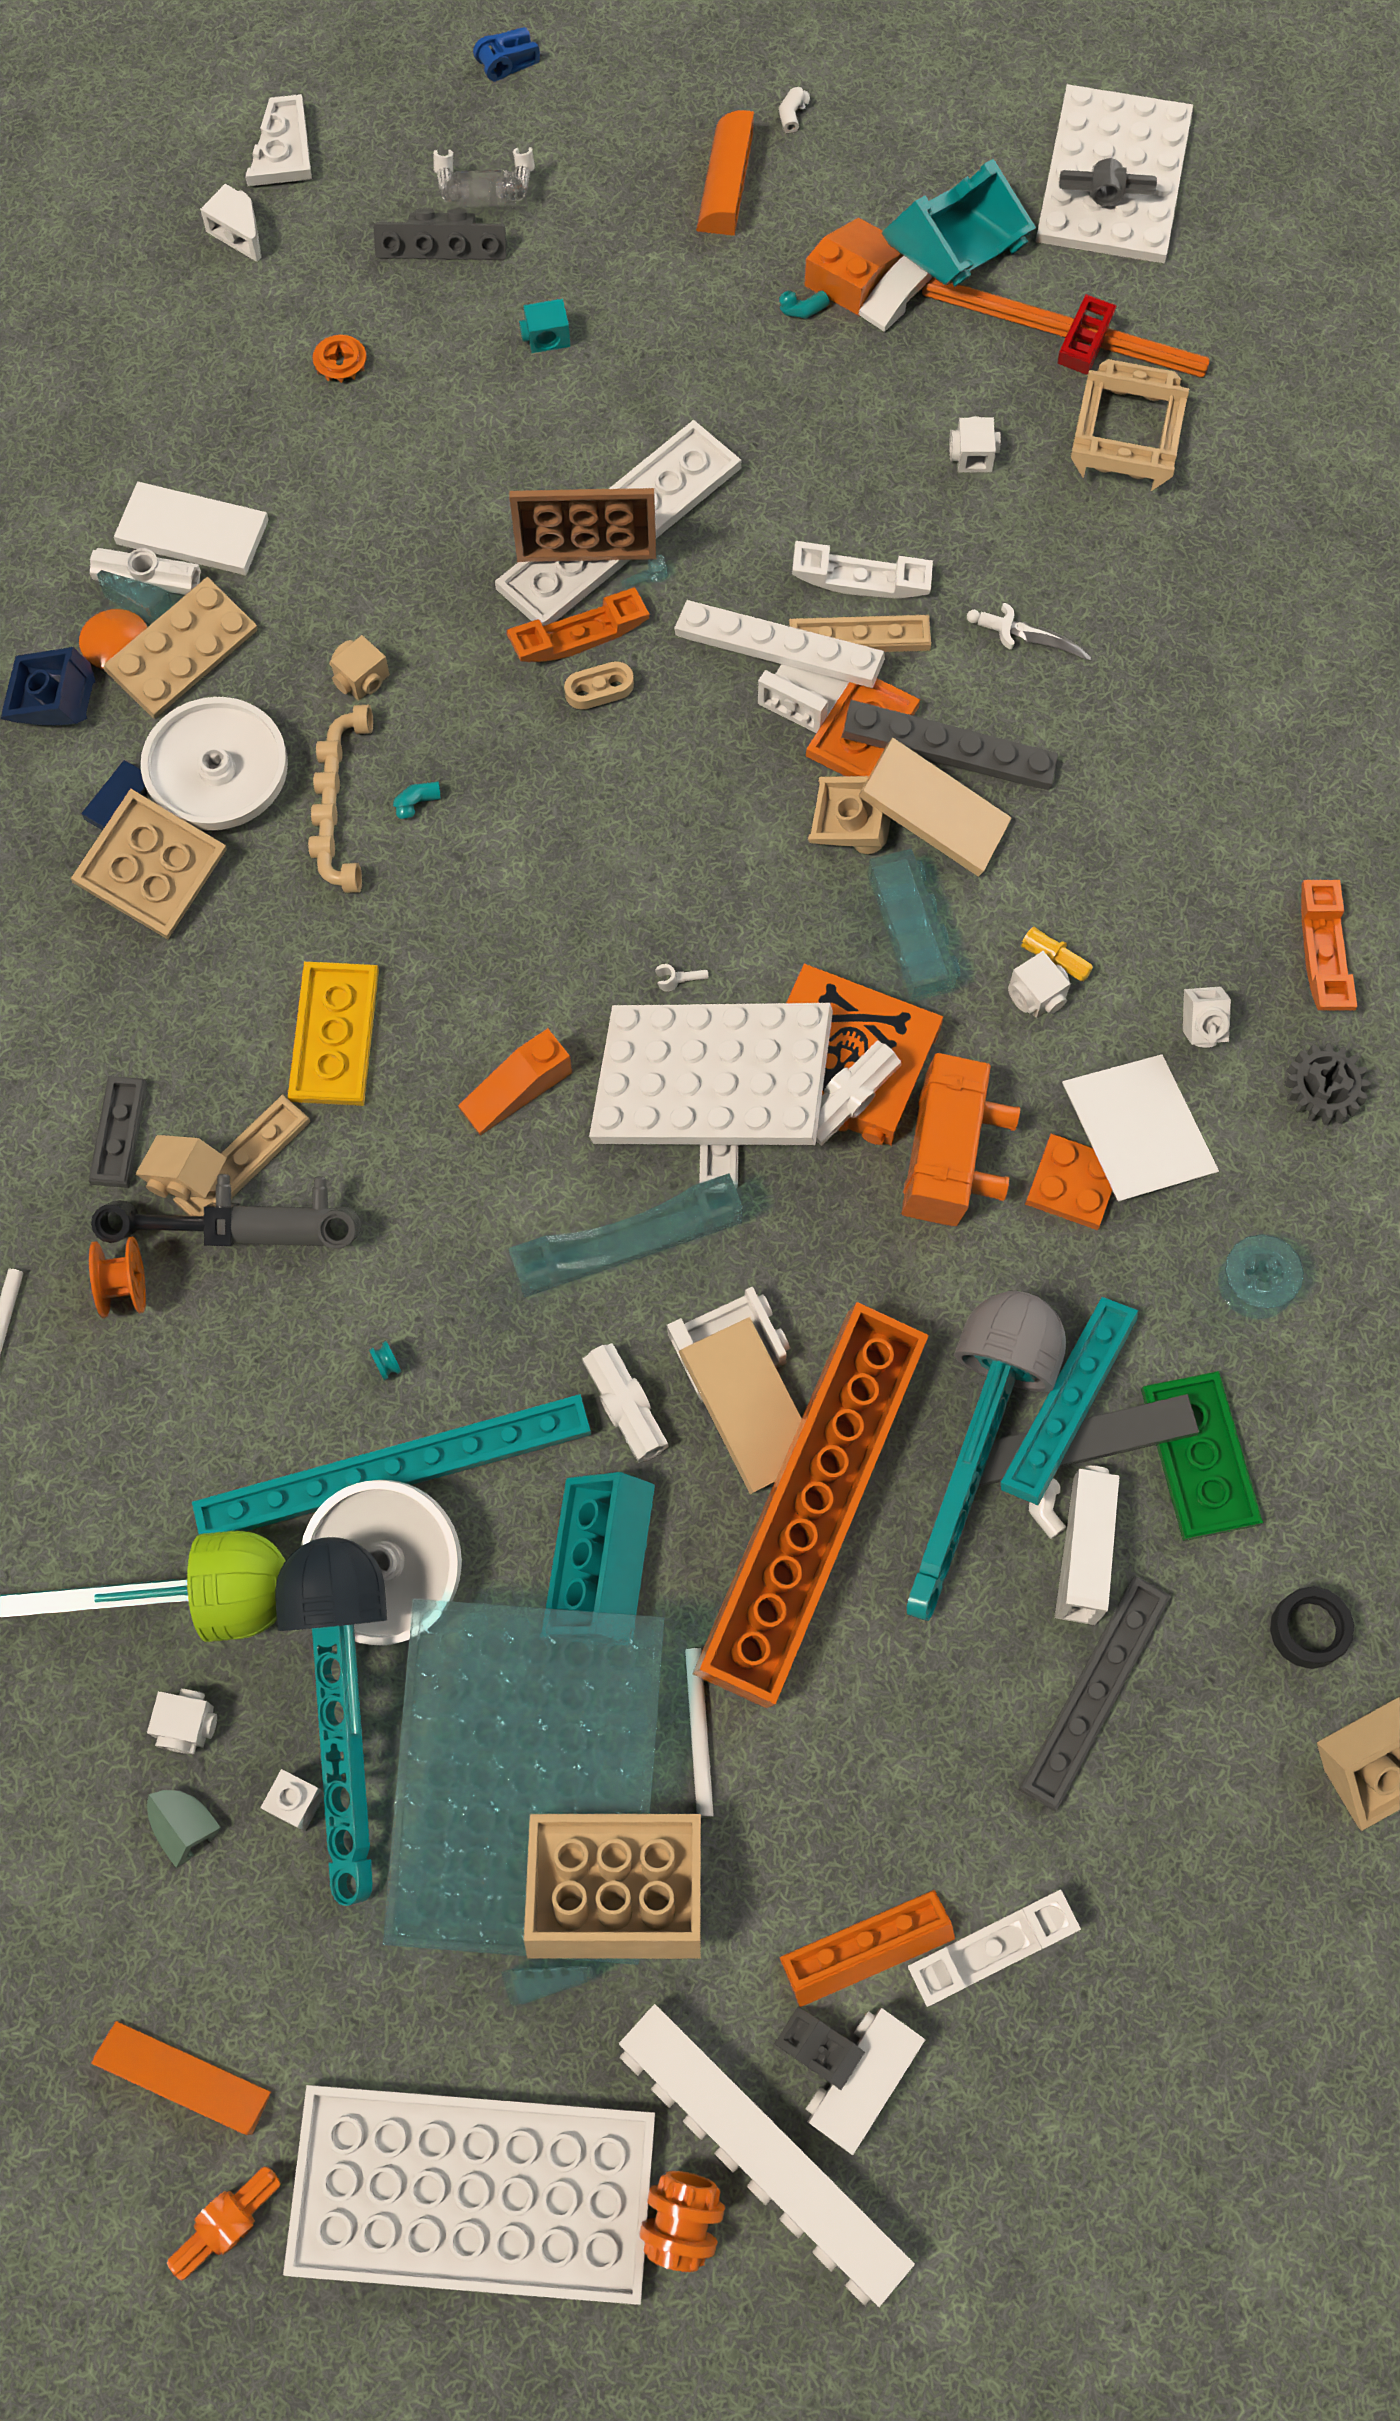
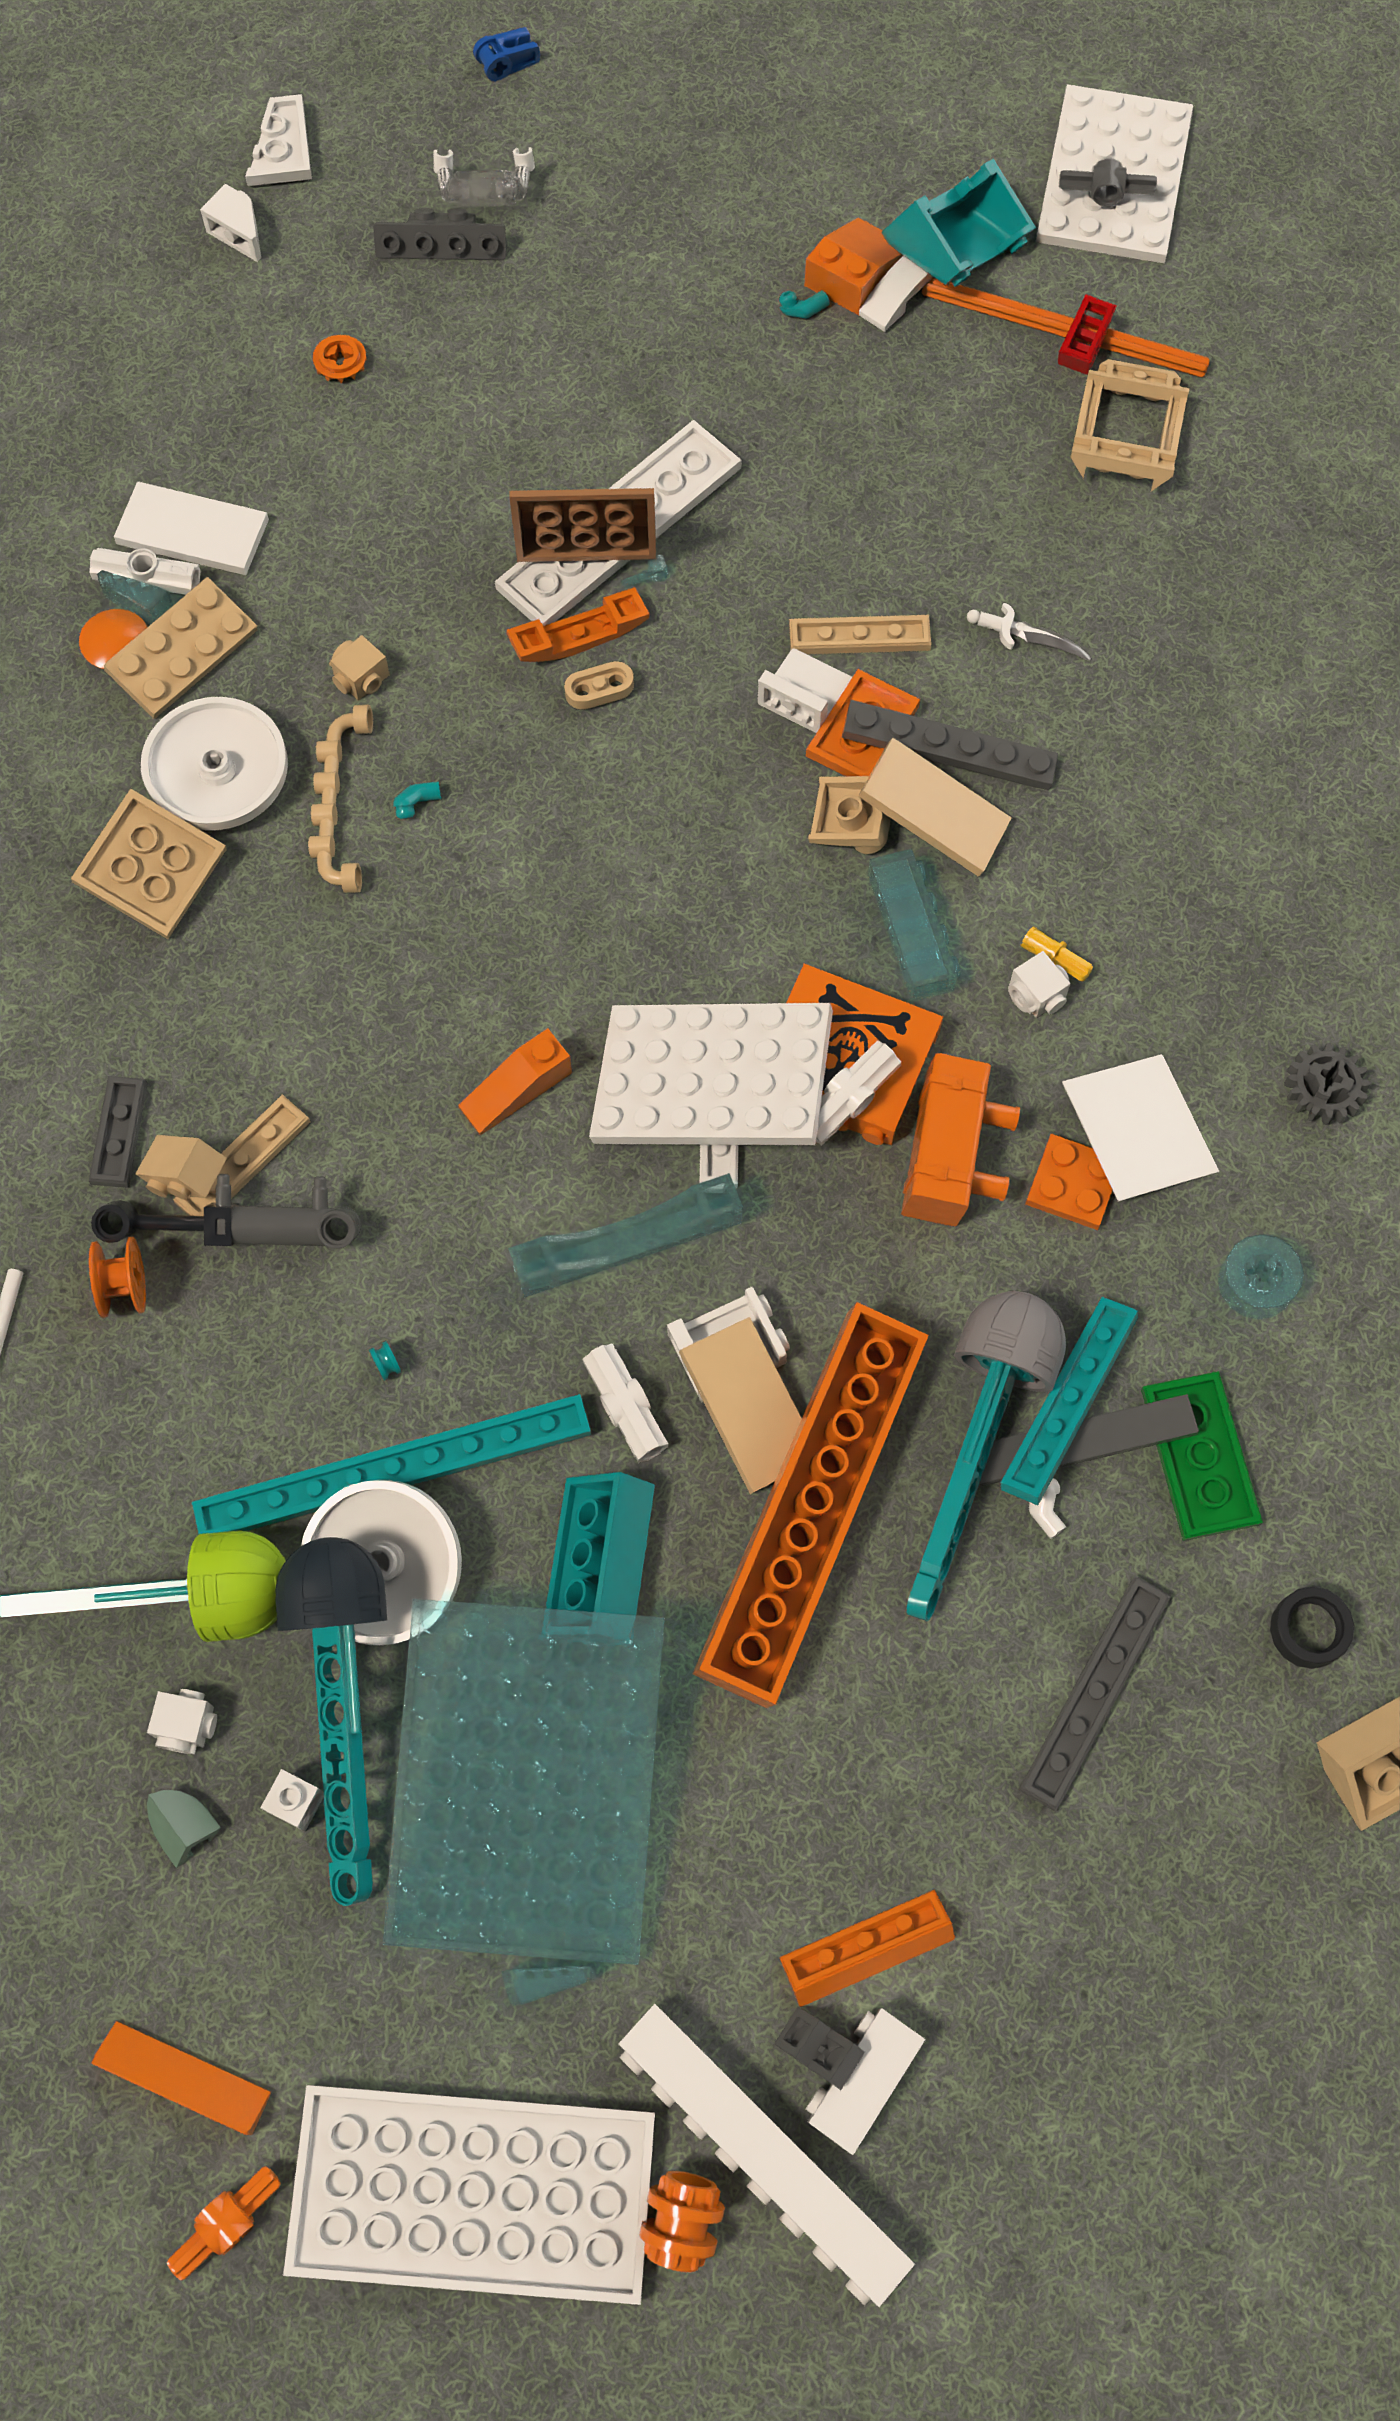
(49, 688): dark blue slope -> none
(112, 794): dark blue tile -> none
(333, 1033): yellow tile -> none
(545, 326): teal brick -> none
(613, 1886): tan slope -> none
(677, 977): white hand -> none
(699, 1736): white bar -> none
(726, 173): orange brick -> none
(780, 643): white plate -> none
(794, 99): white arm -> none
(861, 576): white slope -> none
(974, 444): white brick -> none
(994, 1947): white slope -> none
(1088, 1547): white slope -> none
(1206, 1016): white brick -> none
(1324, 945): orange slope -> none

